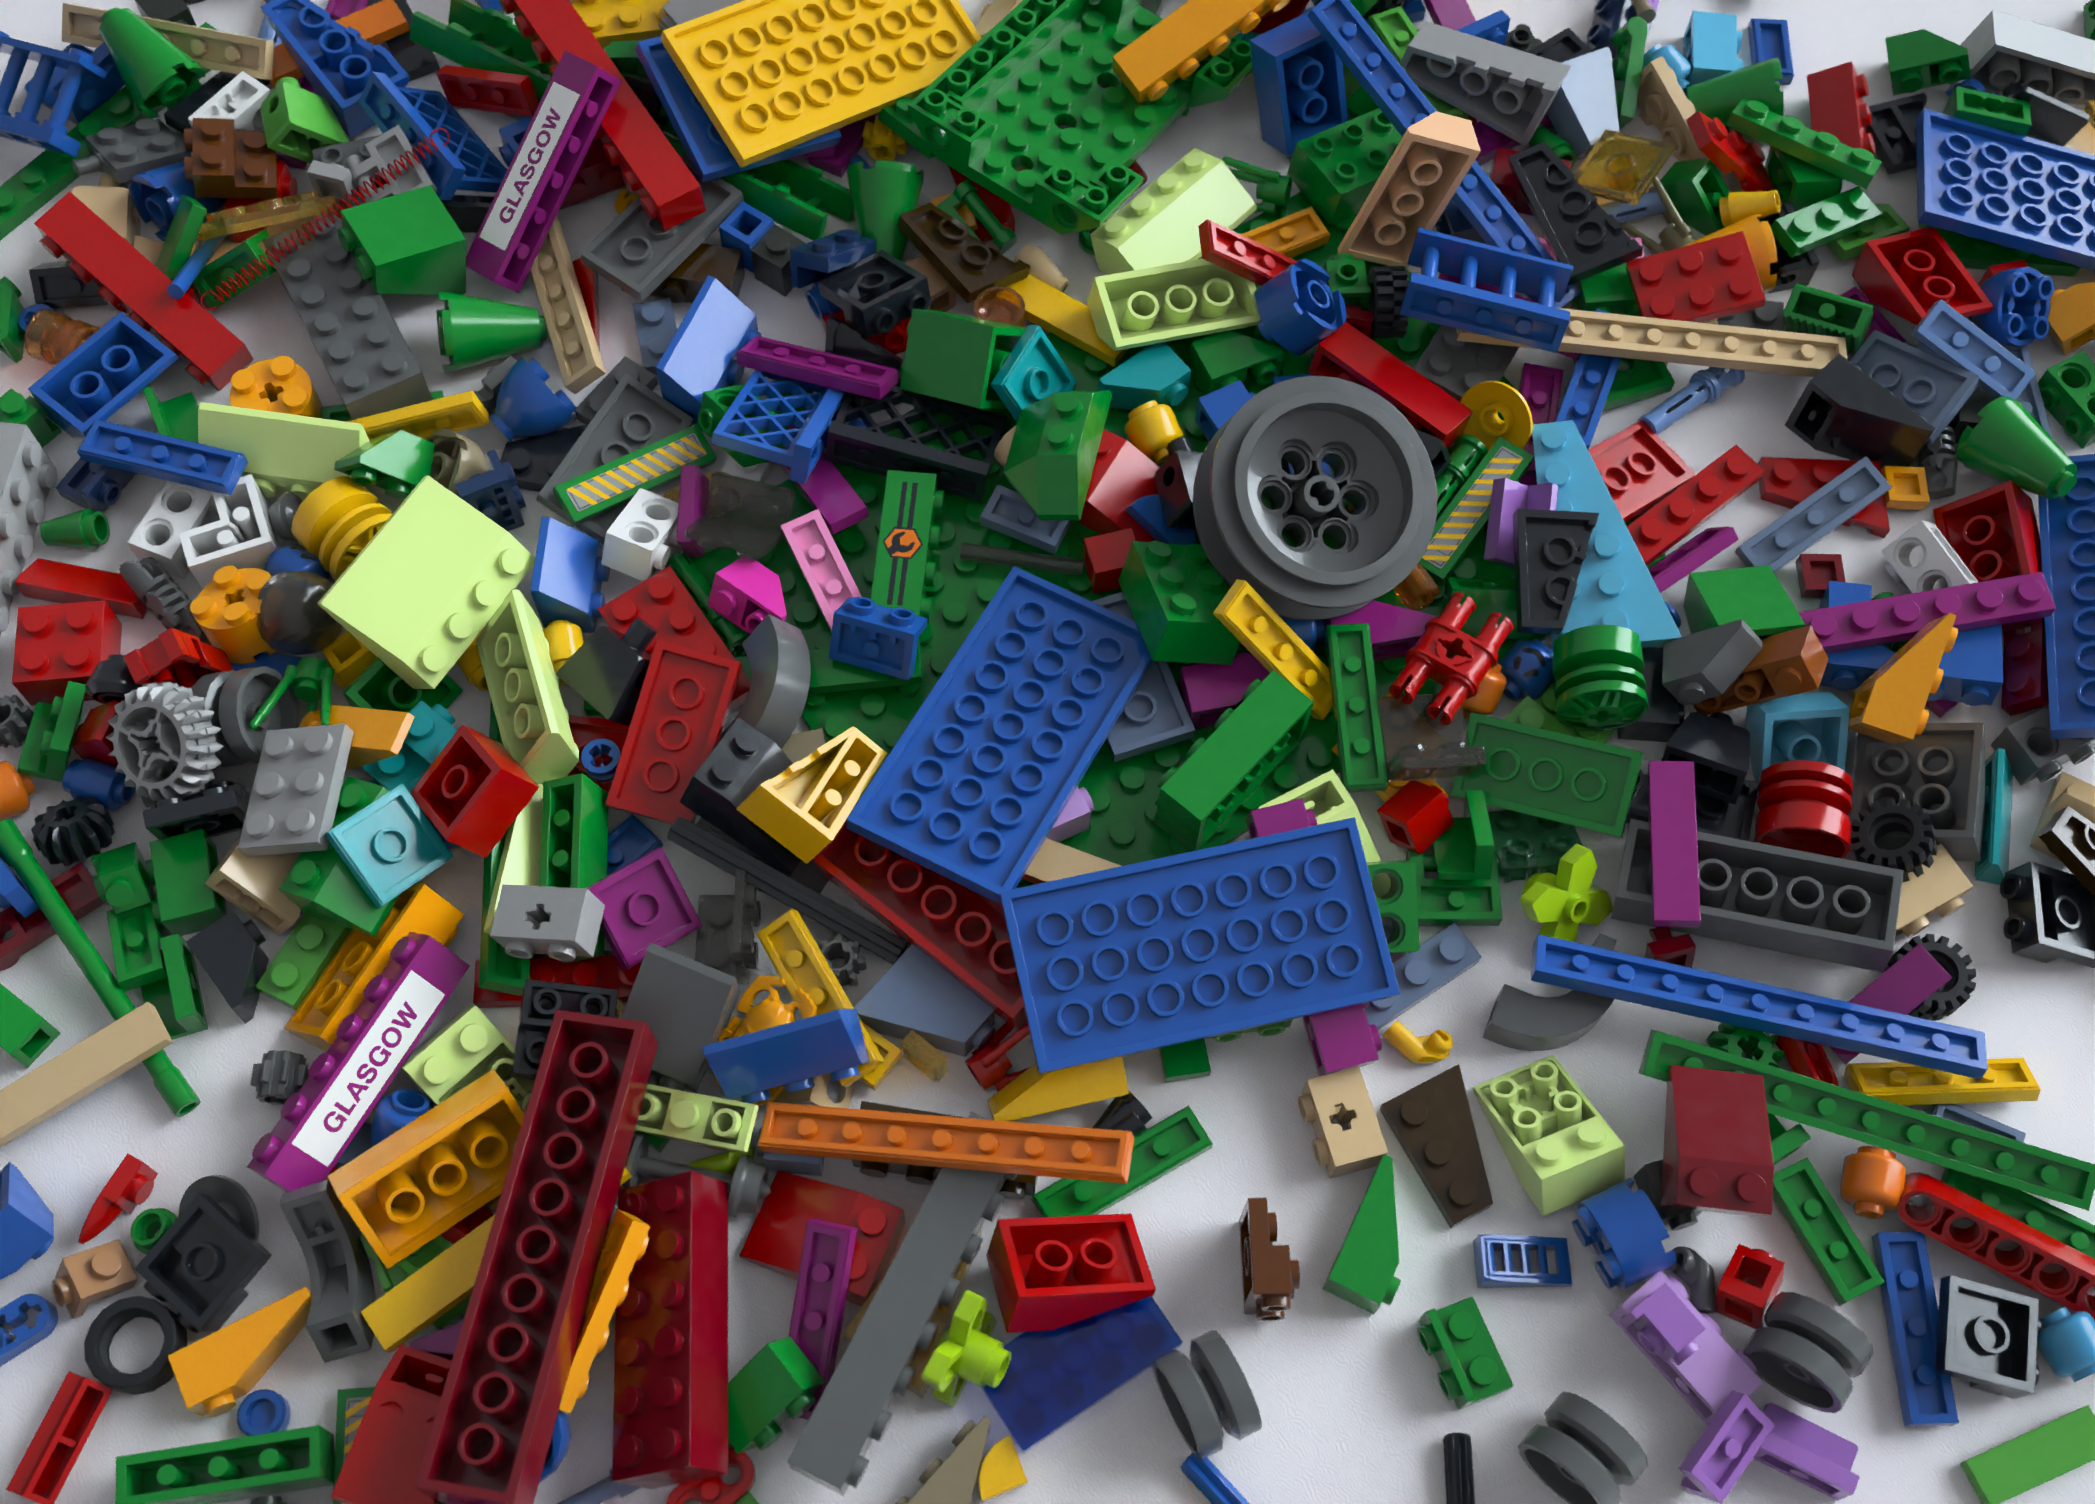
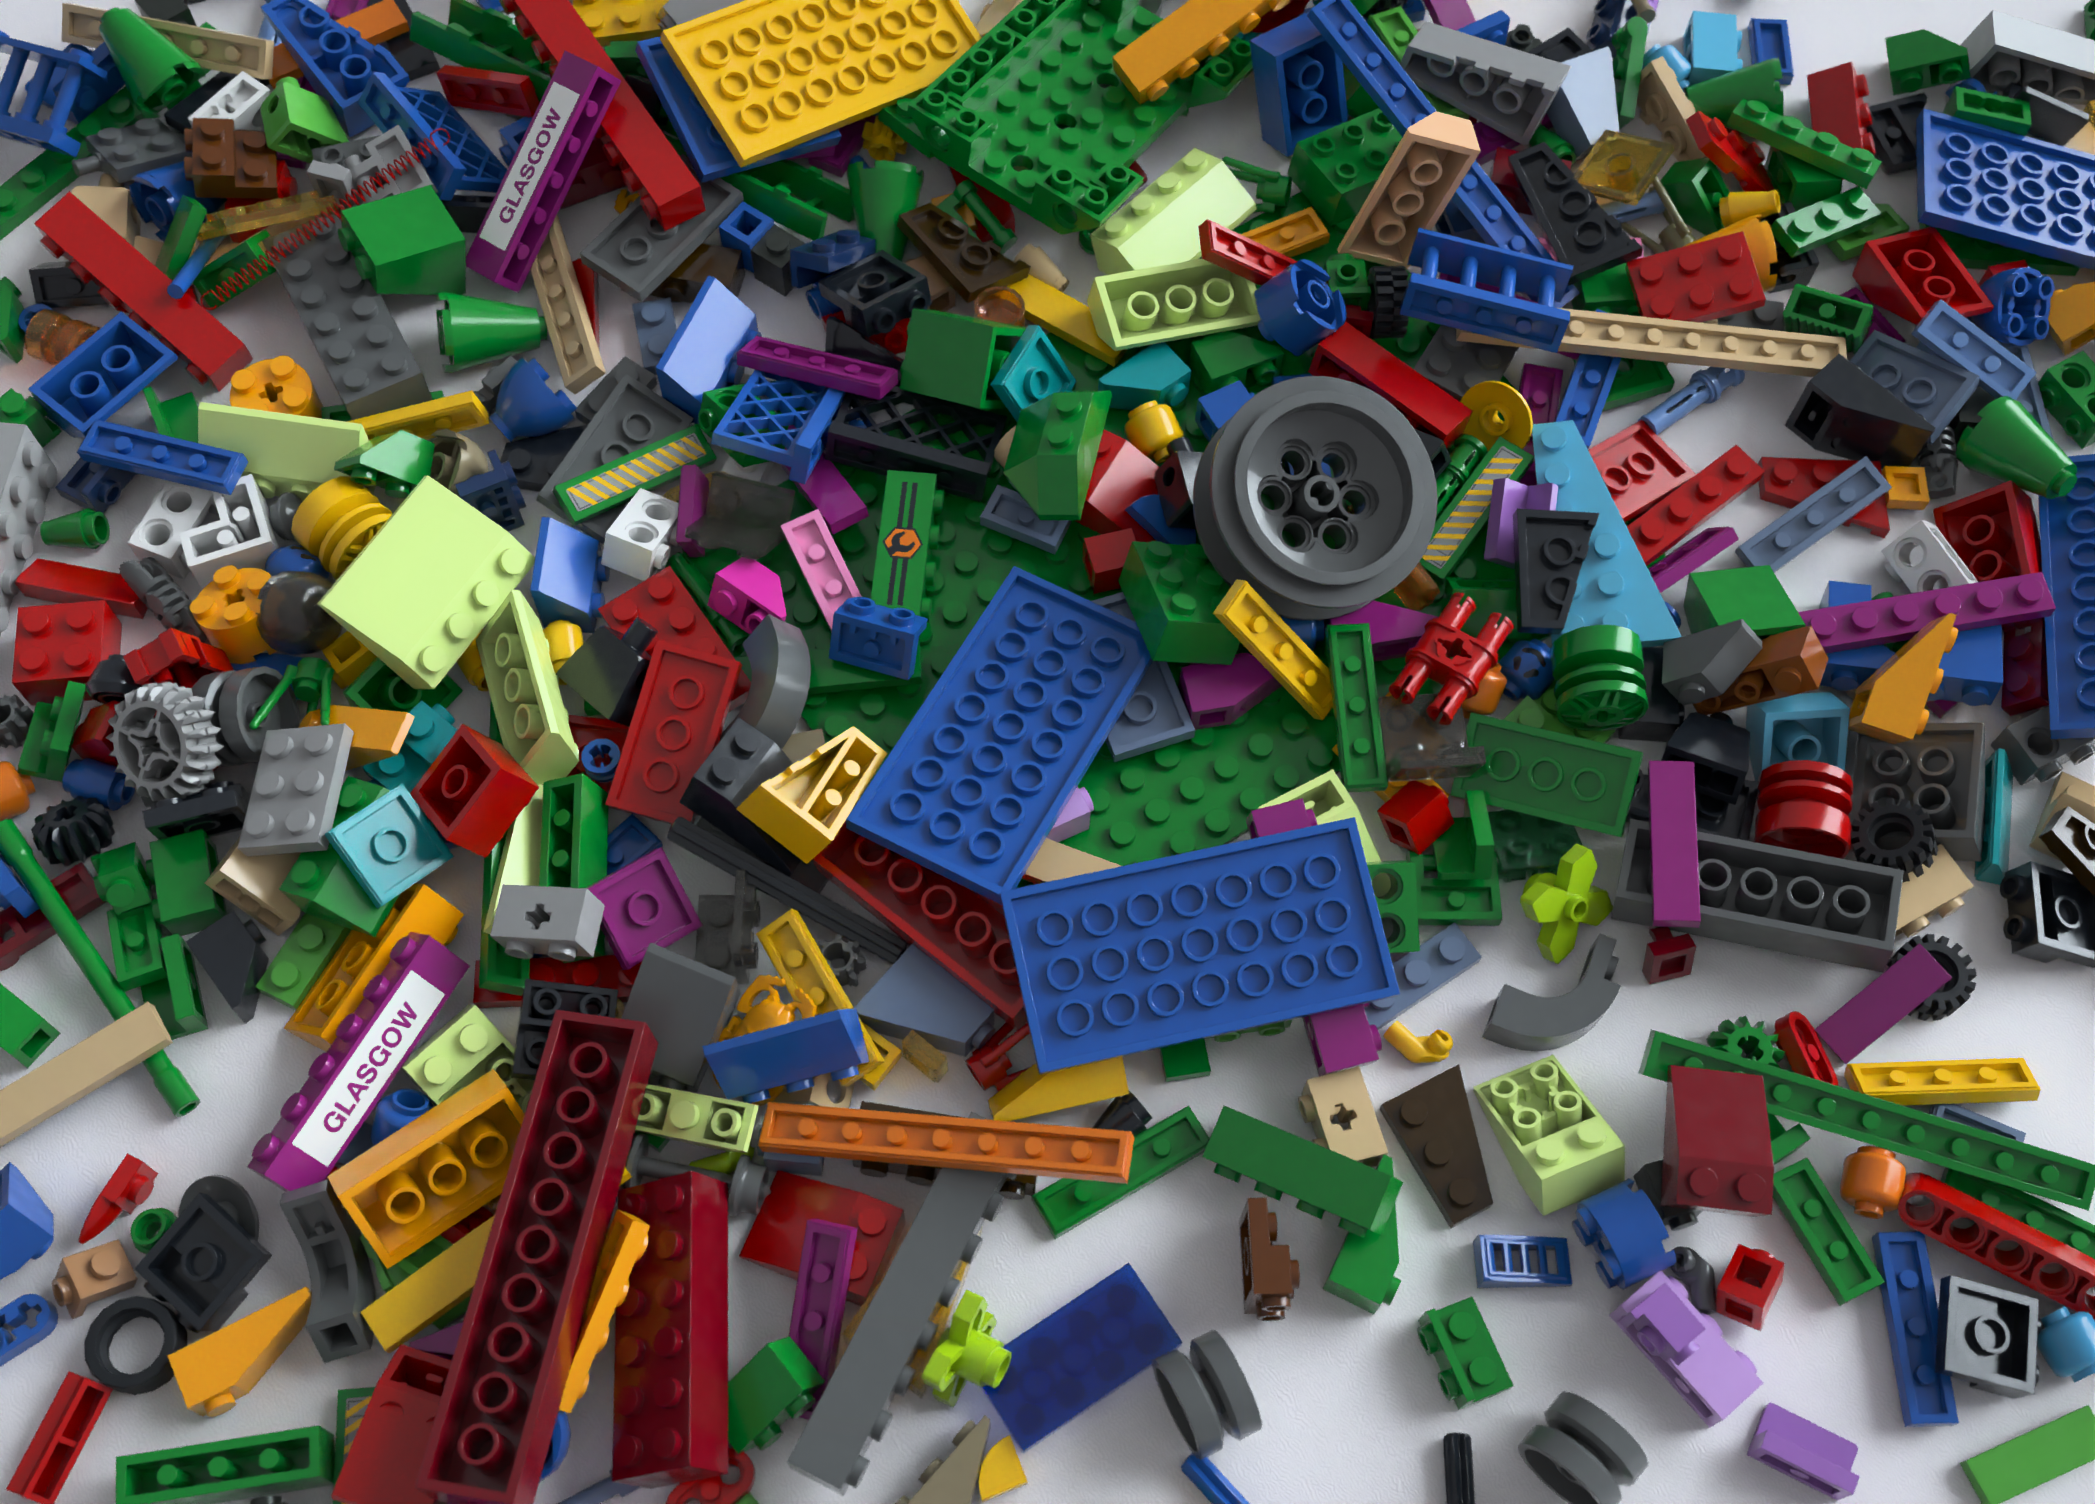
(263, 1413): blue tile -> none
(279, 1076): dark grey gear -> none
(1022, 559): clear smoke bar -> none
(1066, 1269): red slope -> none
(1232, 761): green brick -> none
(1302, 1170): none -> green brick
(1725, 1448): medium lavender panel -> none
(1759, 1006): blue plate -> none
(1808, 1351): dark grey wheel -> none
(1816, 571): dark red plate -> none

